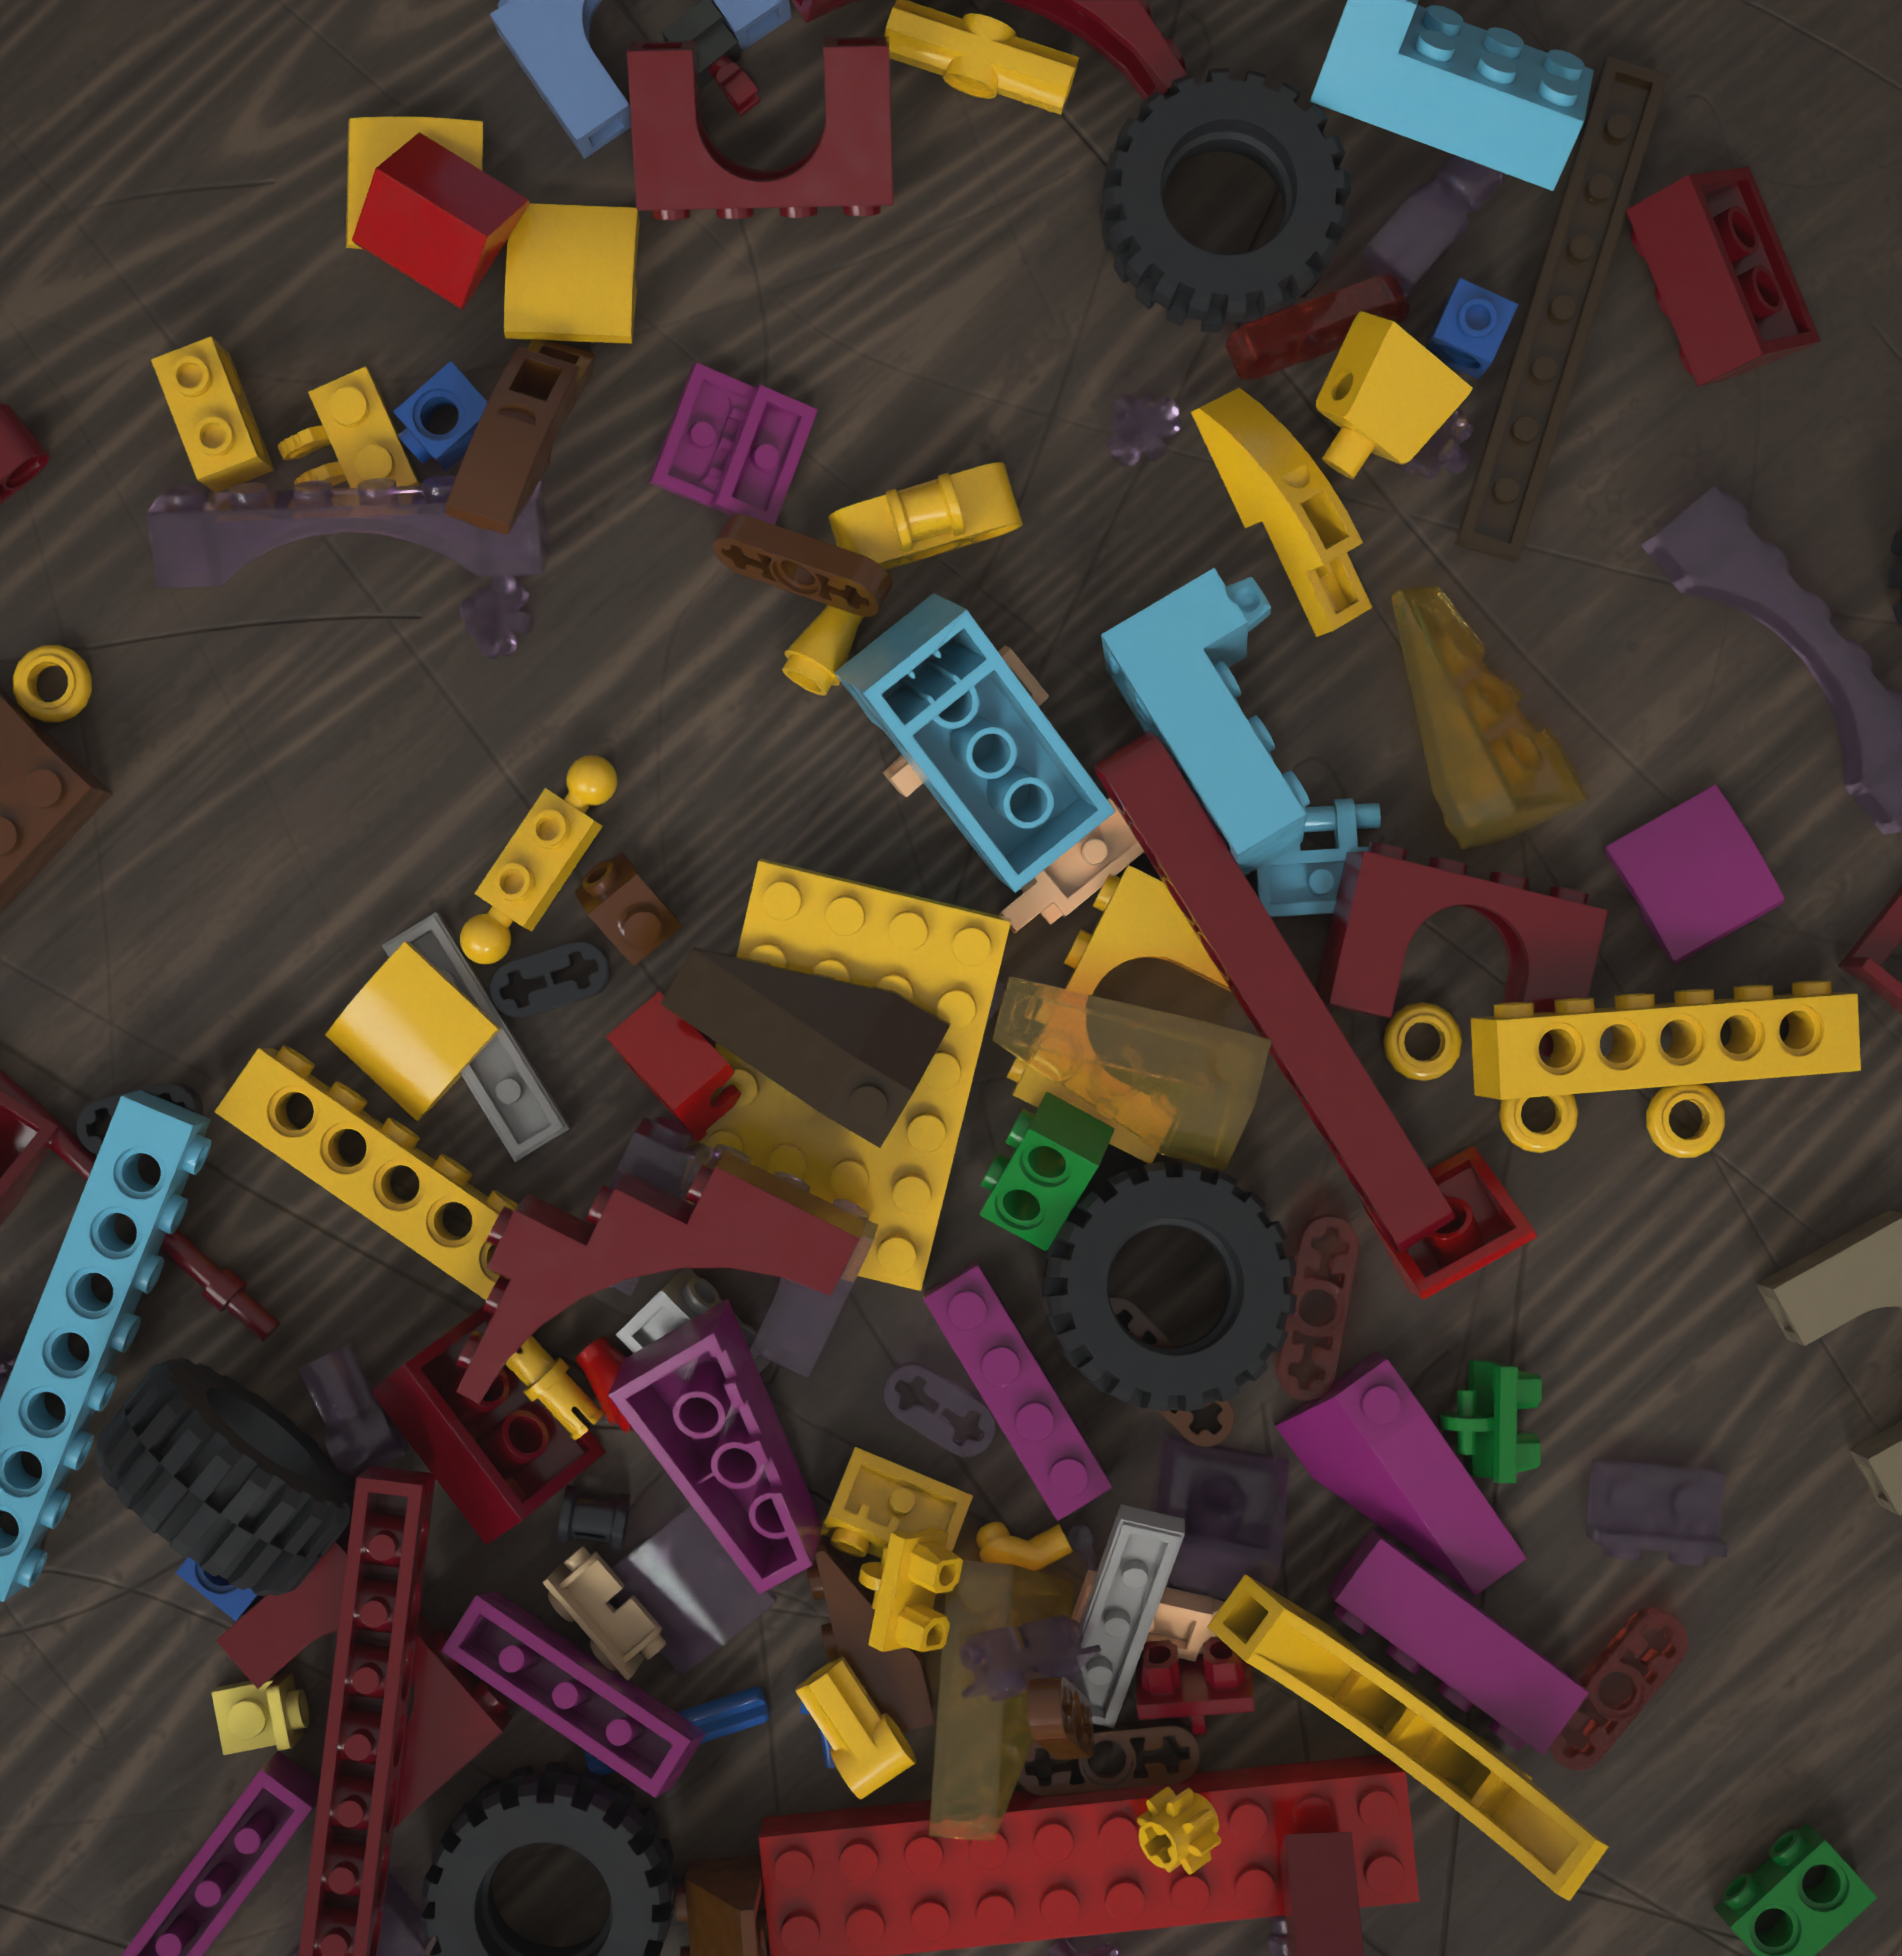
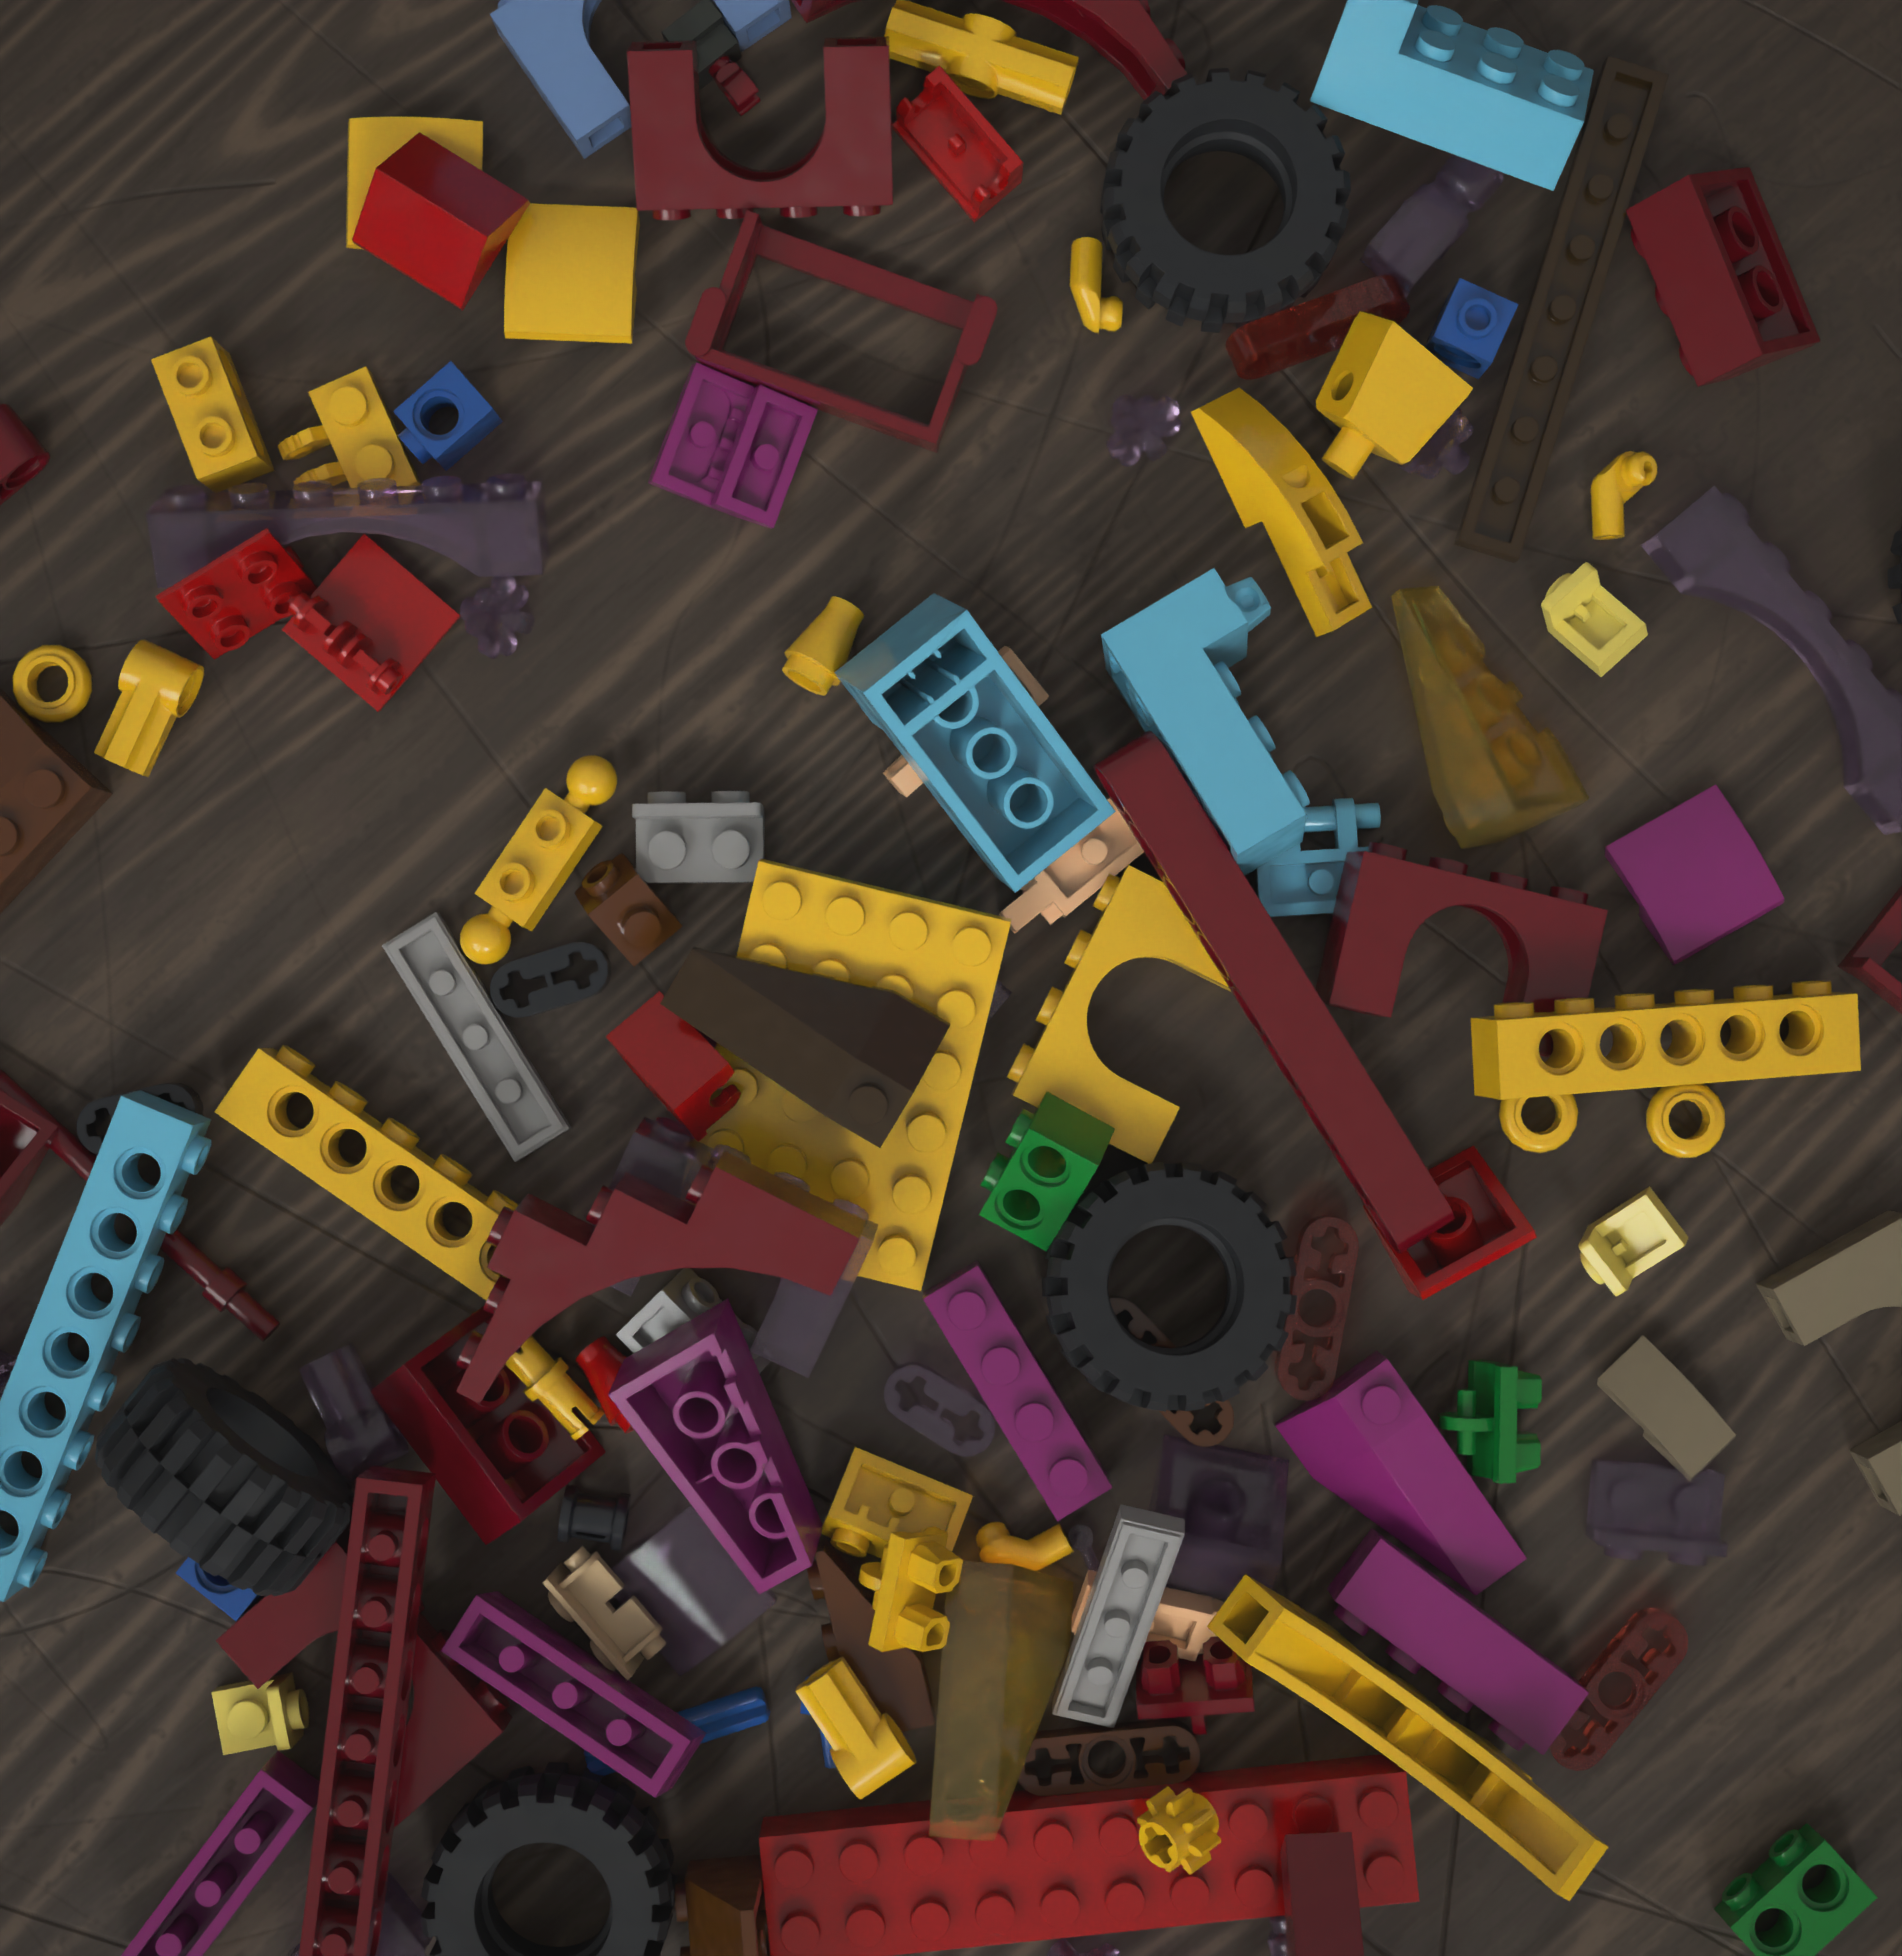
(154, 692): none -> yellow piece
(238, 593): none -> red hinge
(370, 622): none -> red hinge
(412, 1031): yellow slope -> none
(518, 433): reddish brown slope -> none
(699, 840): none -> light grey bracket
(720, 305): none -> dark red piece
(802, 565): reddish brown beam -> none
(929, 517): yellow piece -> none
(958, 145): none -> red hinge
(1005, 1668): hinge -> none
(1060, 1718): reddish brown beam -> none
(1085, 286): none -> yellow arm
(1154, 1072): clear yellow wedge -> none
(1449, 1041): yellow piece -> none
(1591, 620): none -> light yellow bracket
(1614, 487): none -> yellow arm
(1630, 1241): none -> light yellow bracket
(1667, 1407): none -> dark tan slope

